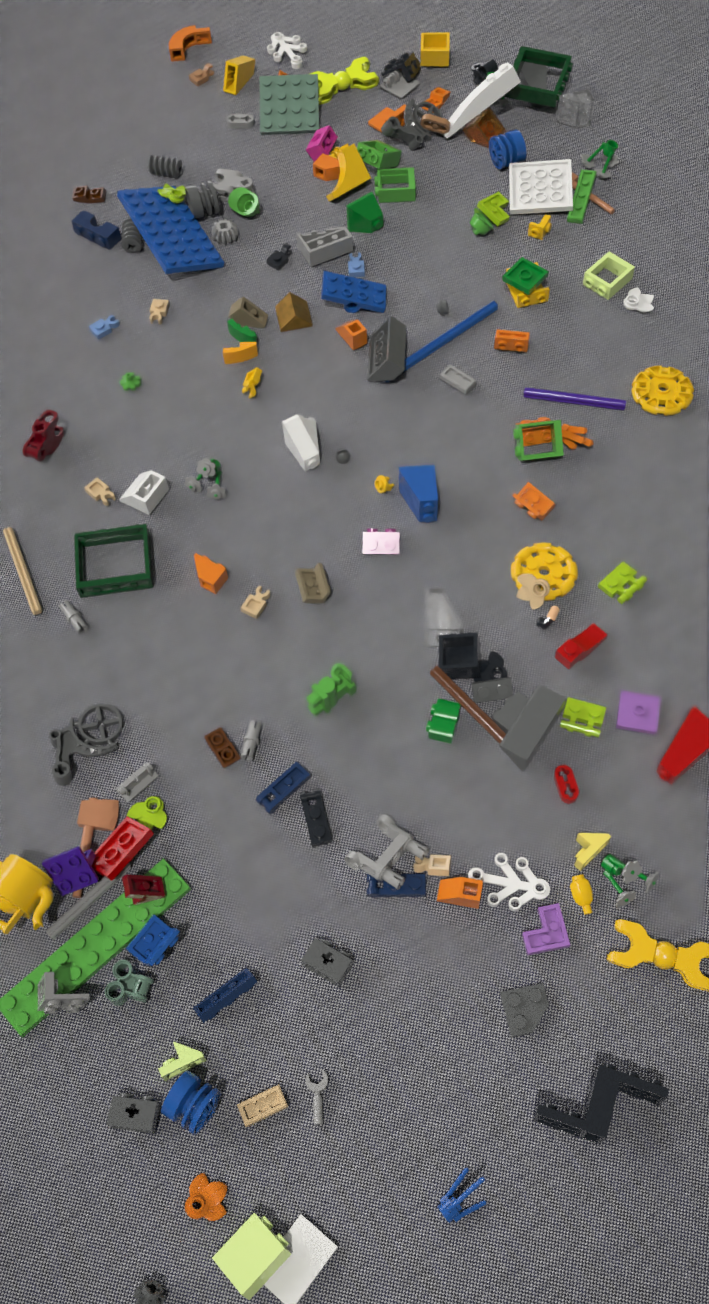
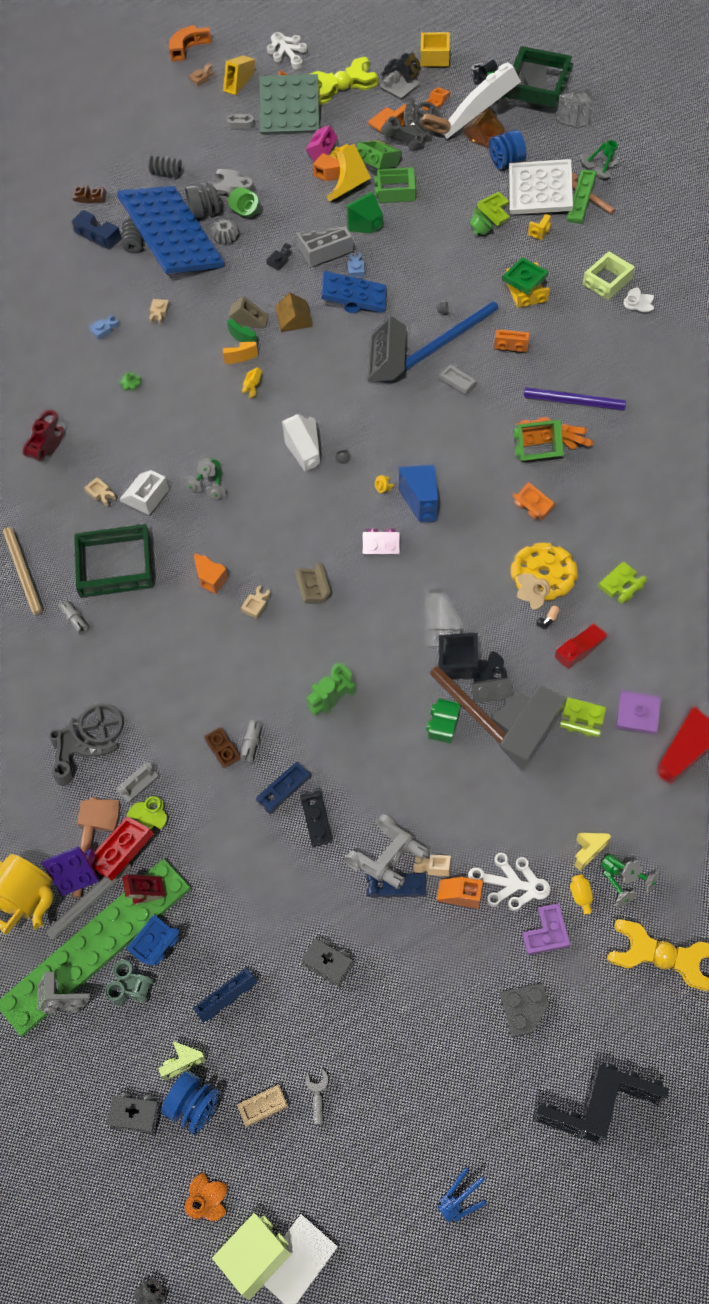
(175, 195): lime plate -> none
(353, 333): orange slope -> none
(570, 783): red beam -> none
(665, 378): yellow plate -> none

